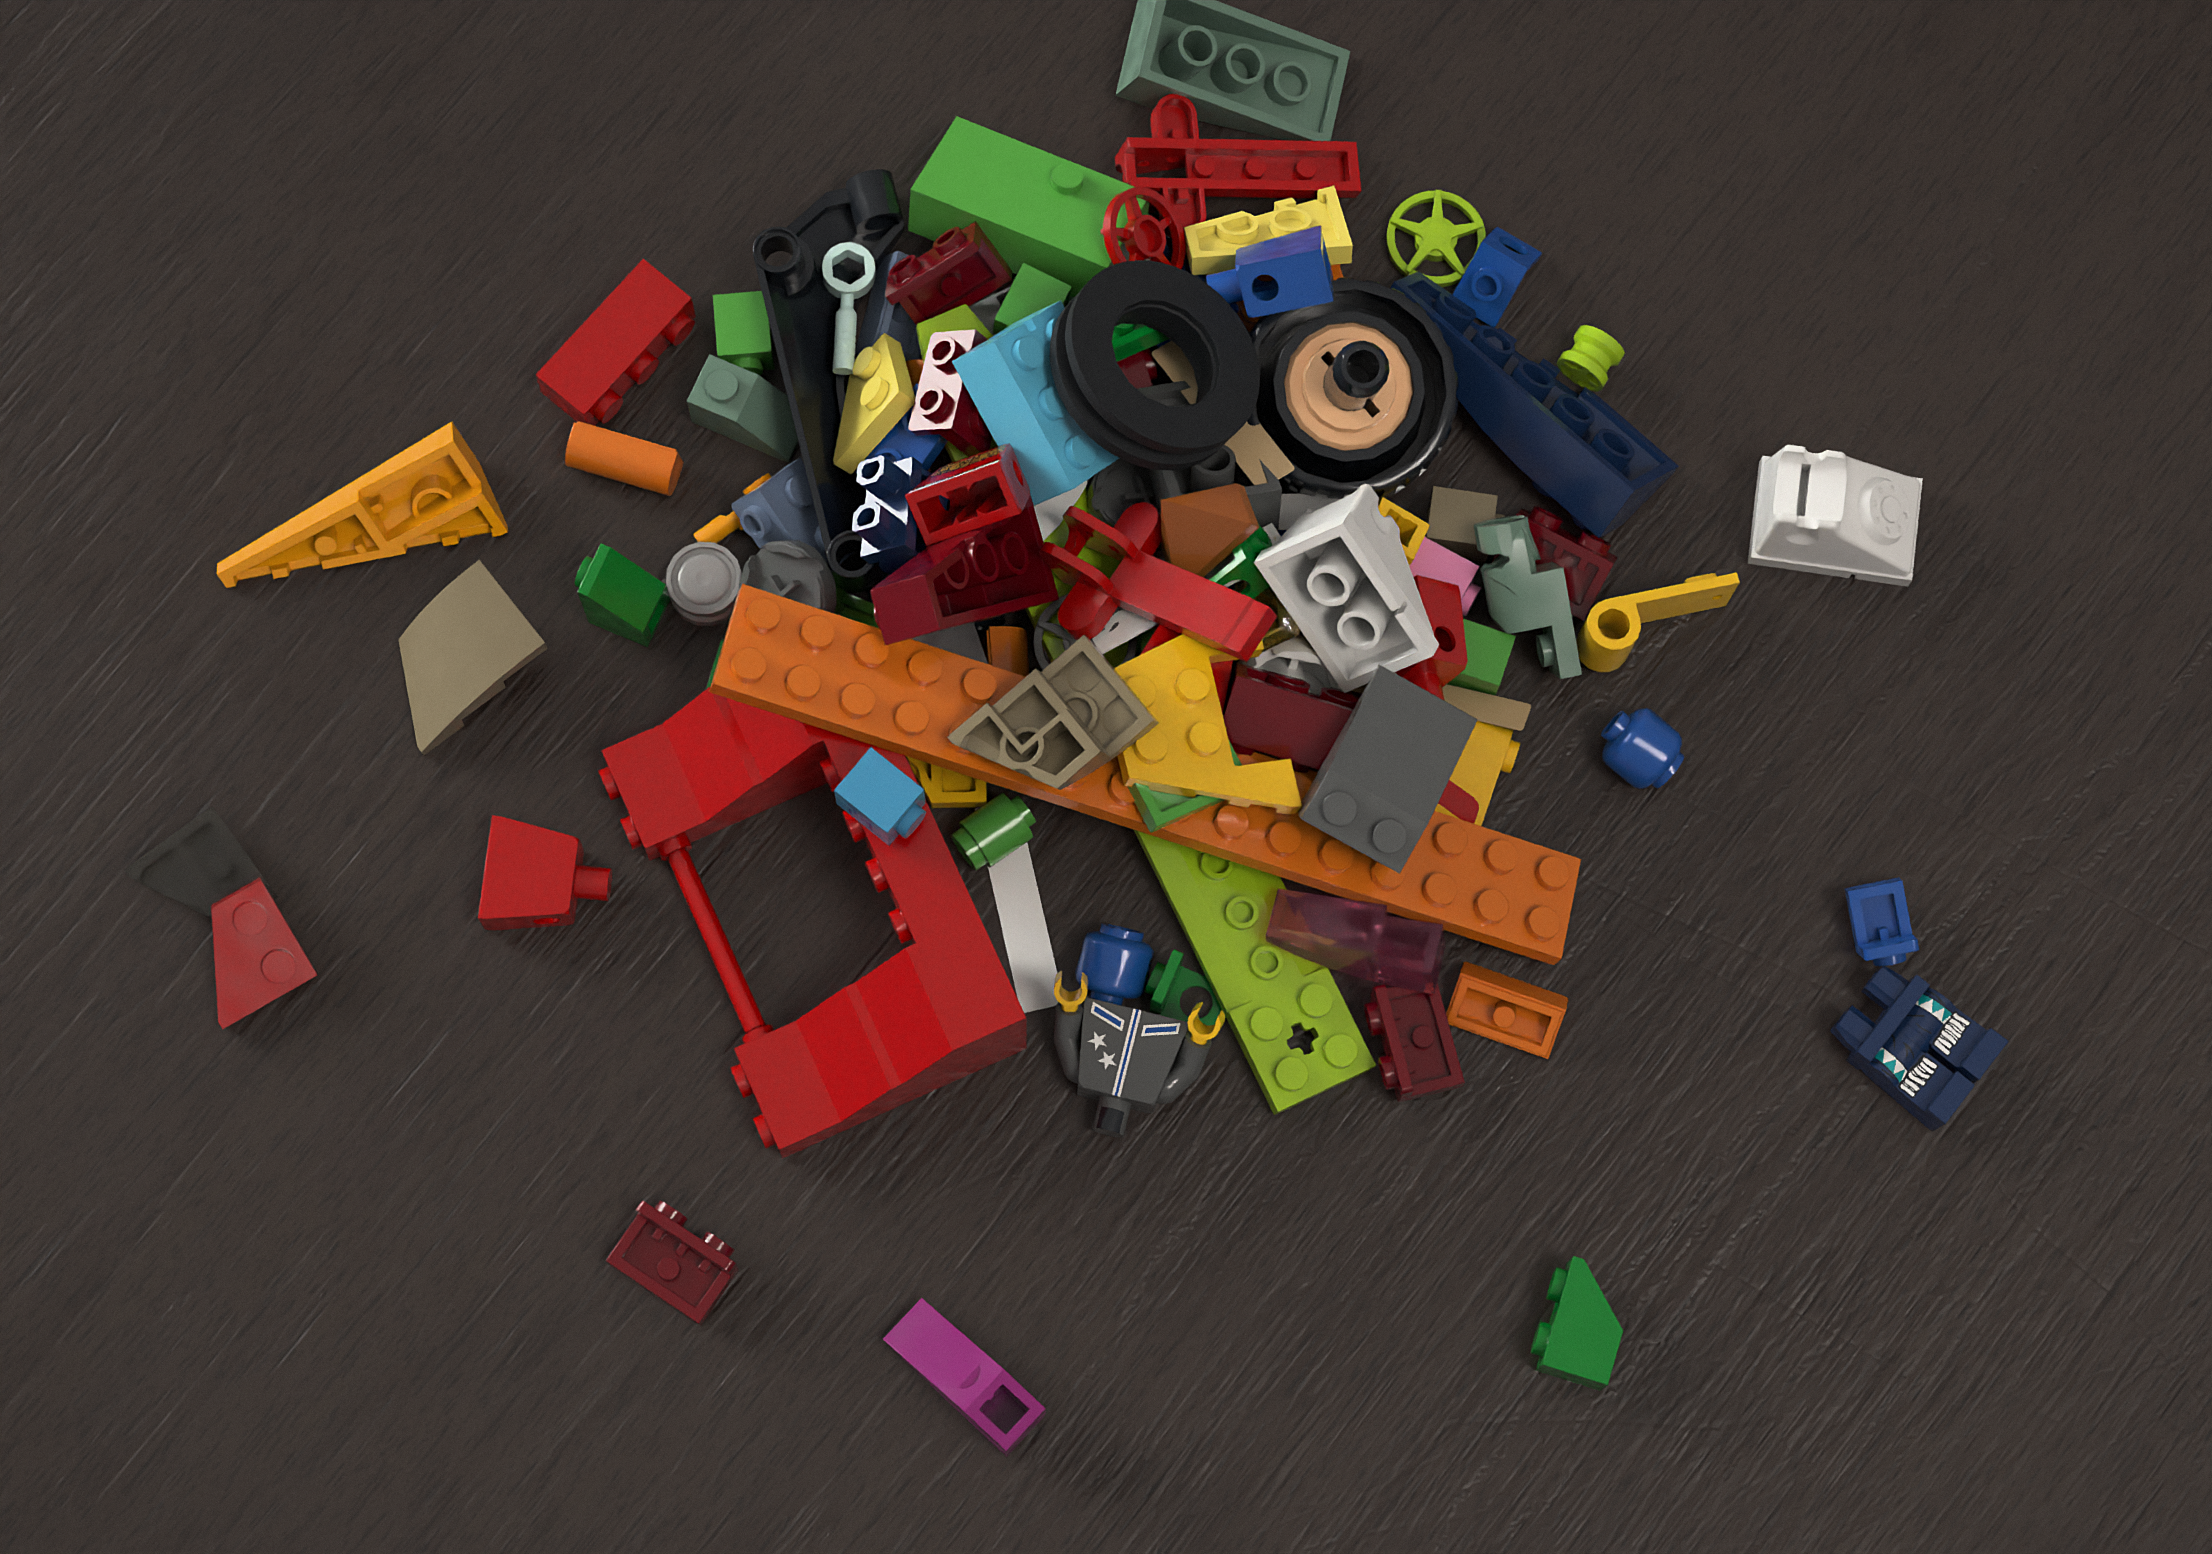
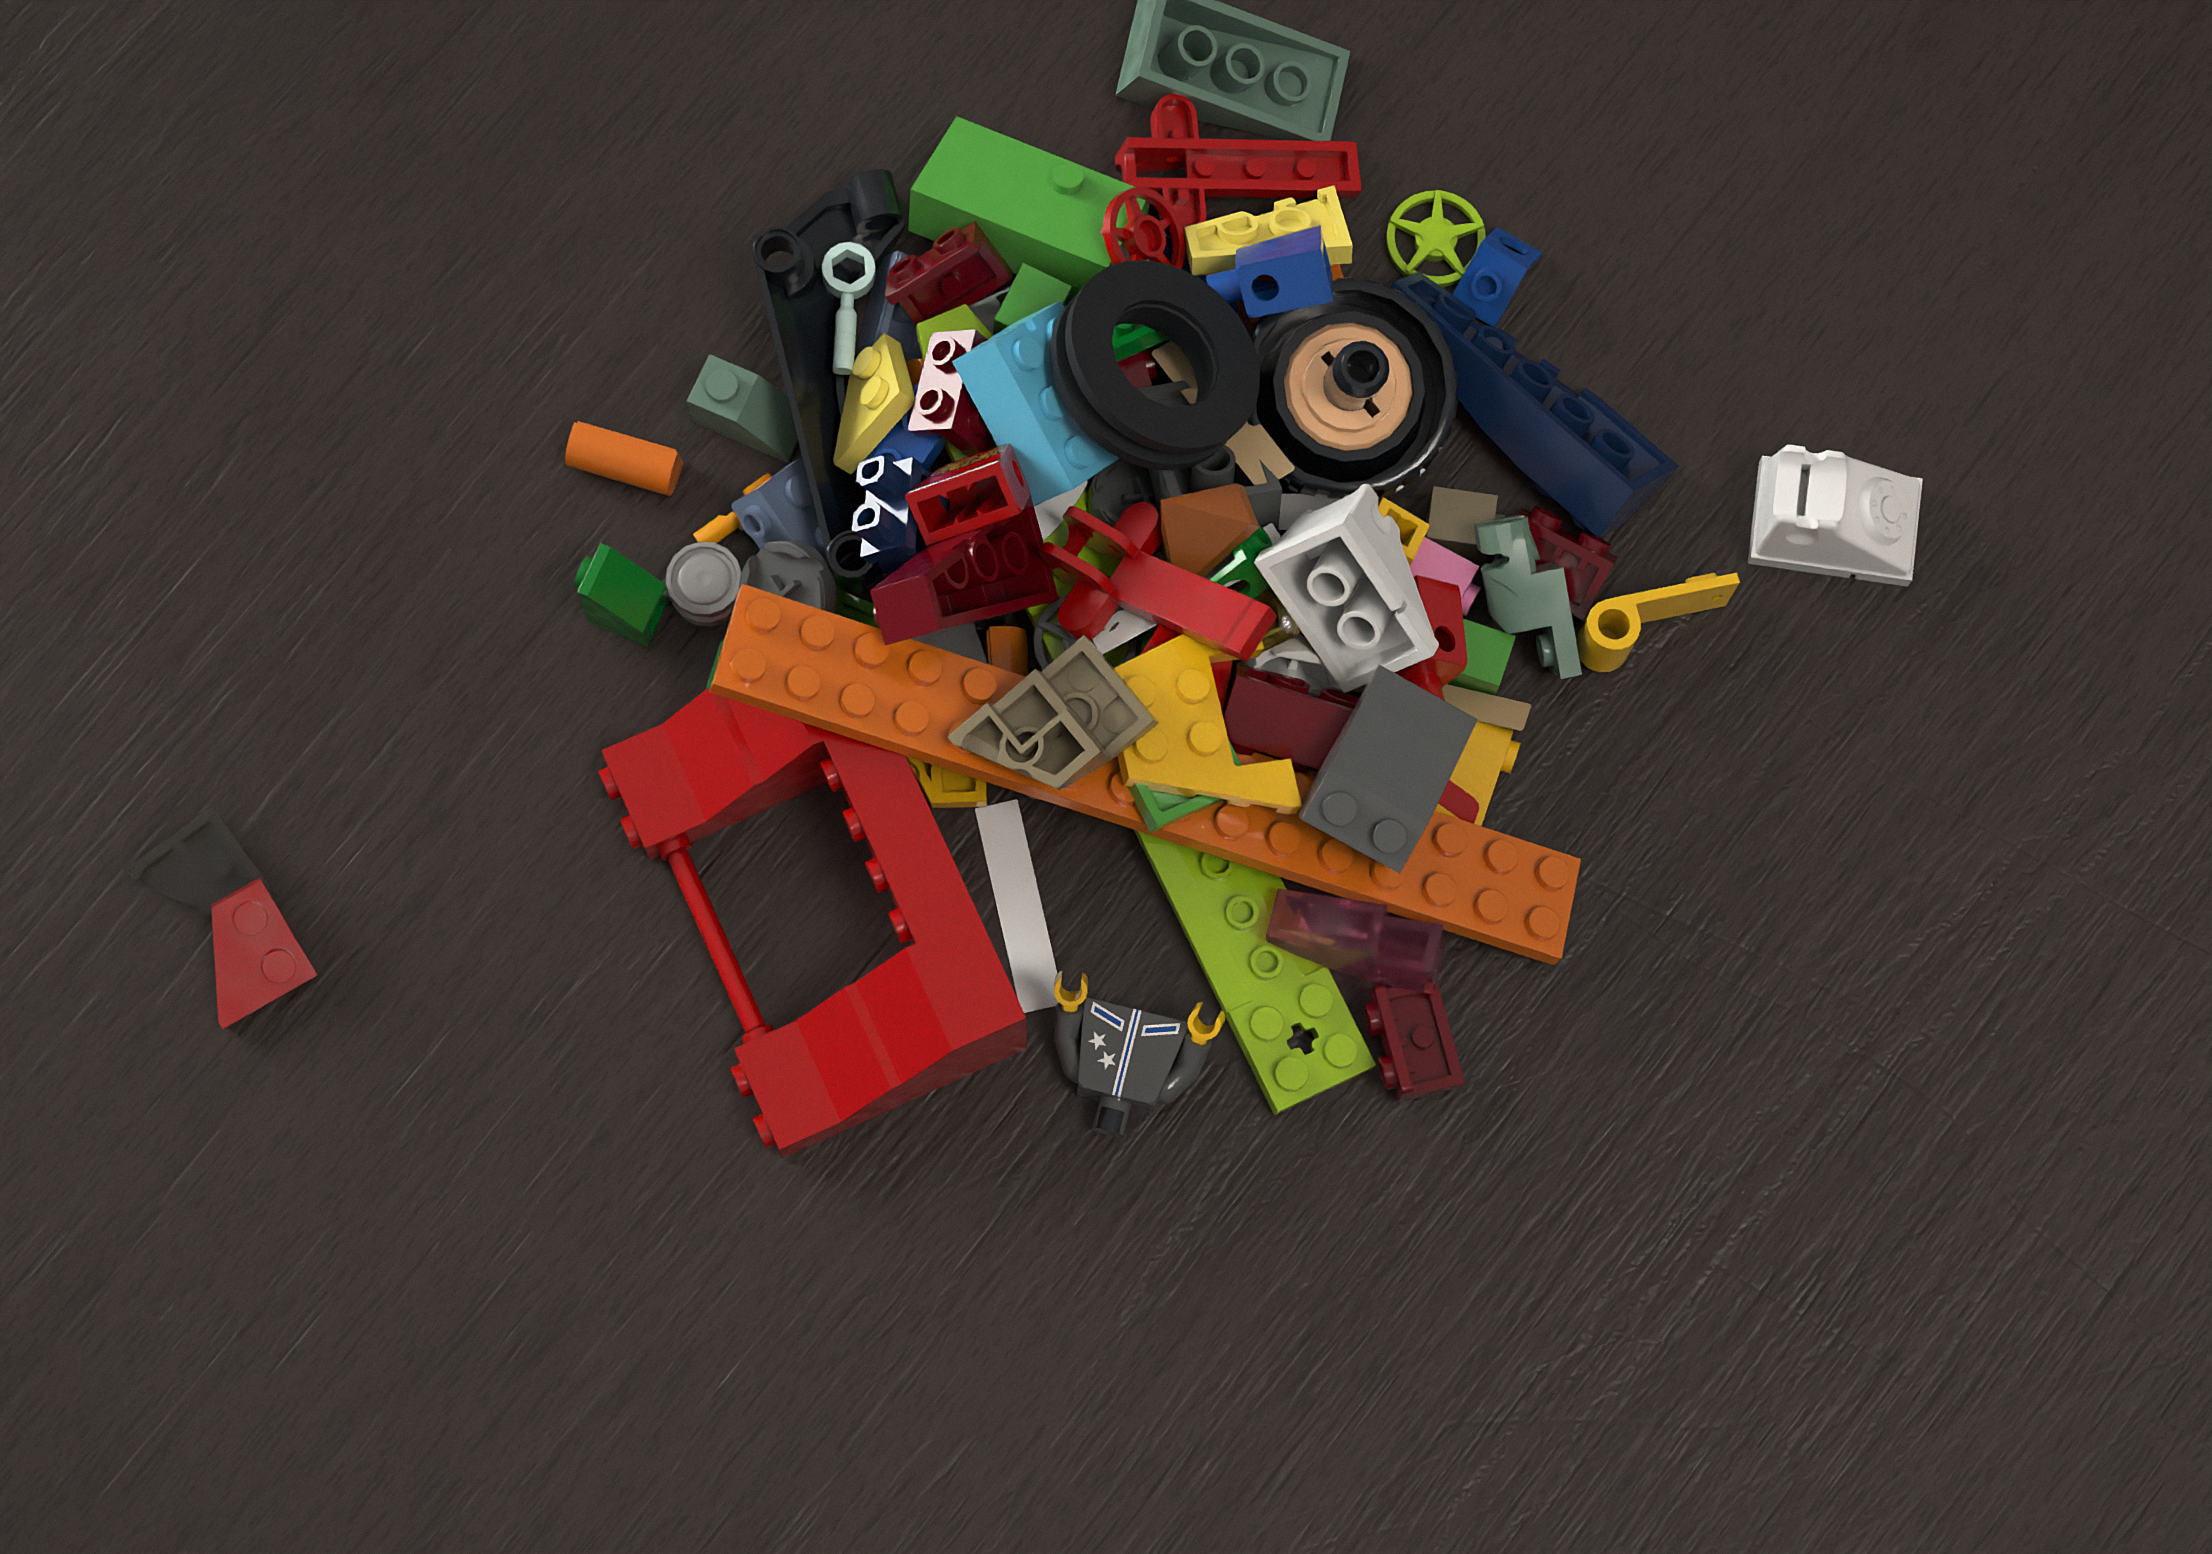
(409, 501): light orange wedge -> none
(462, 653): dark tan slope -> none
(535, 877): red torso -> none
(617, 346): red brick -> none
(673, 1261): dark red bracket -> none
(743, 331): bright green brick -> none
(881, 798): dark azure brick -> none
(965, 1377): magenta slope -> none
(994, 831): bright green brick -> none
(1115, 963): blue head -> none
(1170, 982): green bracket -> none
(1506, 1009): orange slope -> none
(1582, 1330): green slope -> none
(1590, 358): lime wheel -> none
(1642, 748): blue head -> none
(1881, 922): blue bracket -> none
(1918, 1046): dark blue hips -> none

